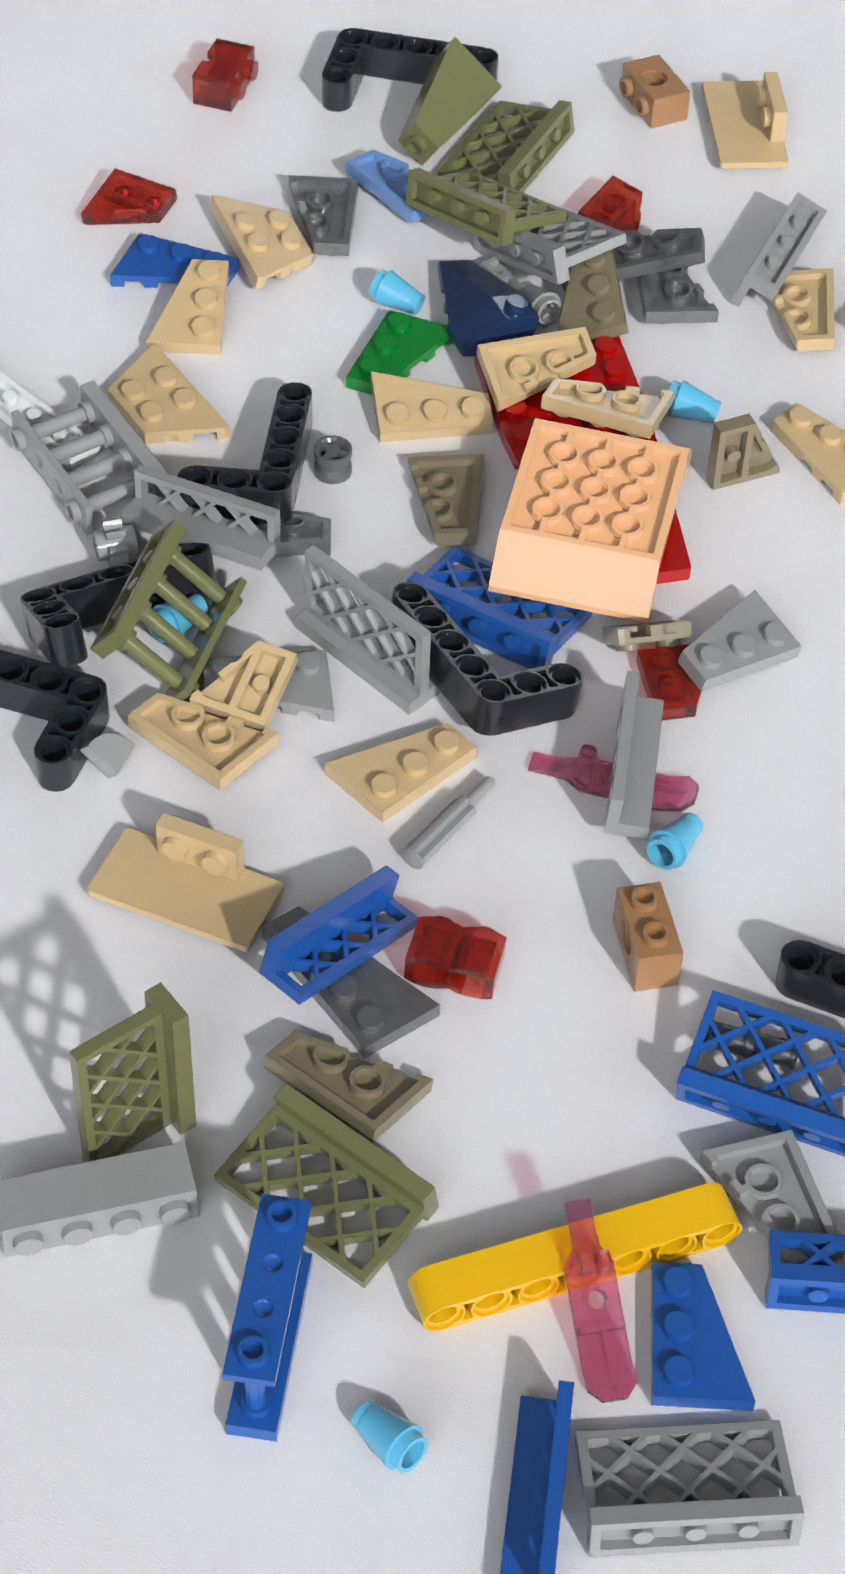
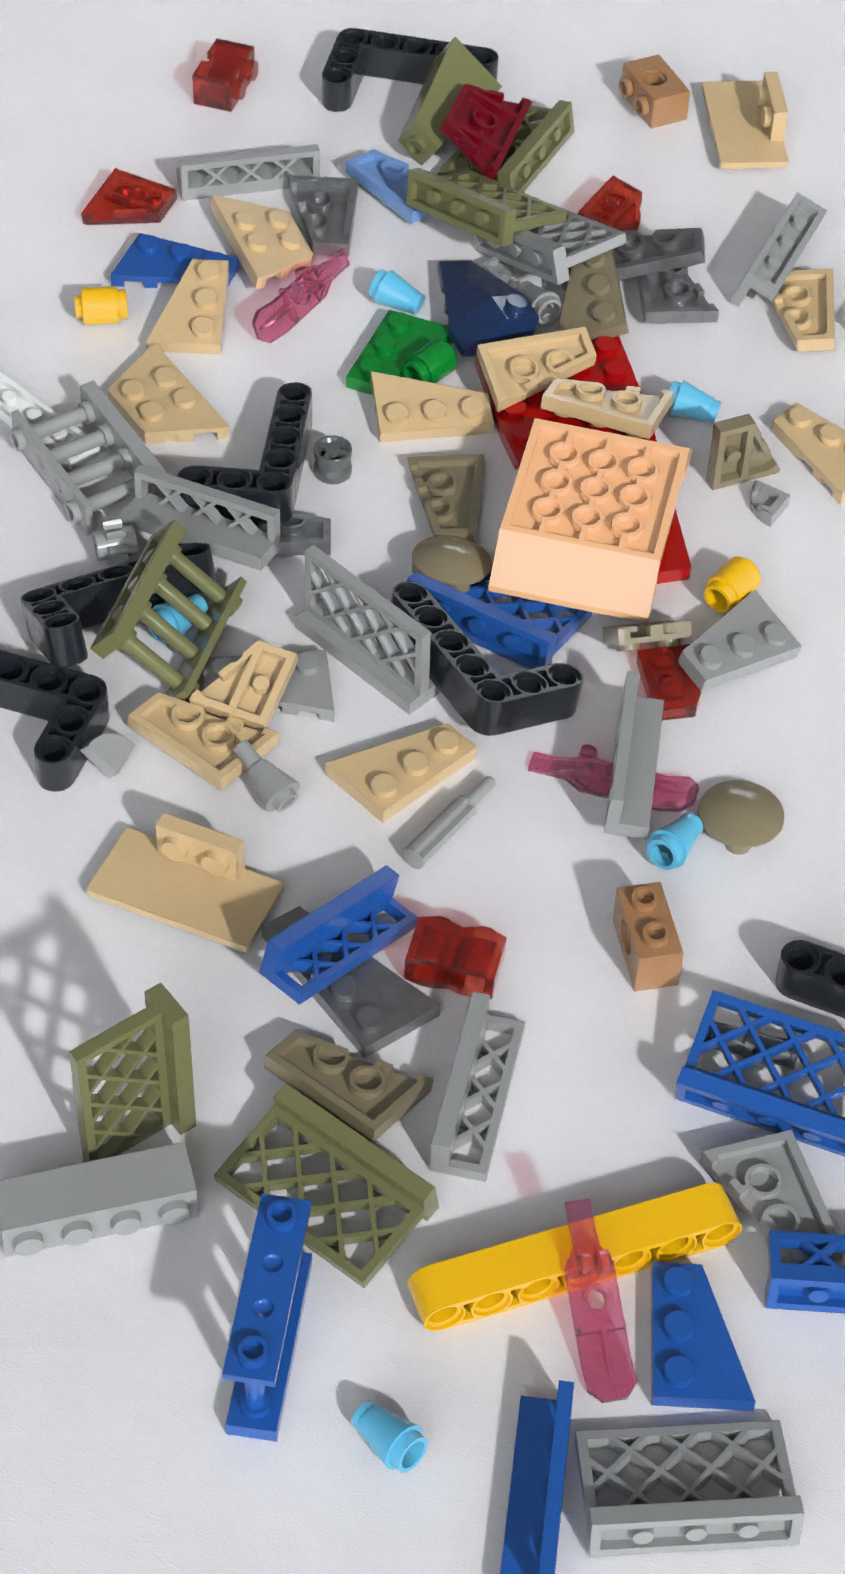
(101, 305): none -> yellow brick
(245, 171): none -> light grey fence
(273, 785): none -> light grey cone
(298, 298): none -> clear pink piece
(430, 362): none -> green brick
(451, 561): none -> dark tan dish
(463, 1079): none -> light grey fence
(484, 126): none -> dark red wing
(731, 584): none -> yellow brick
(741, 815): none -> dark tan dish
(767, 502): none -> light grey tile

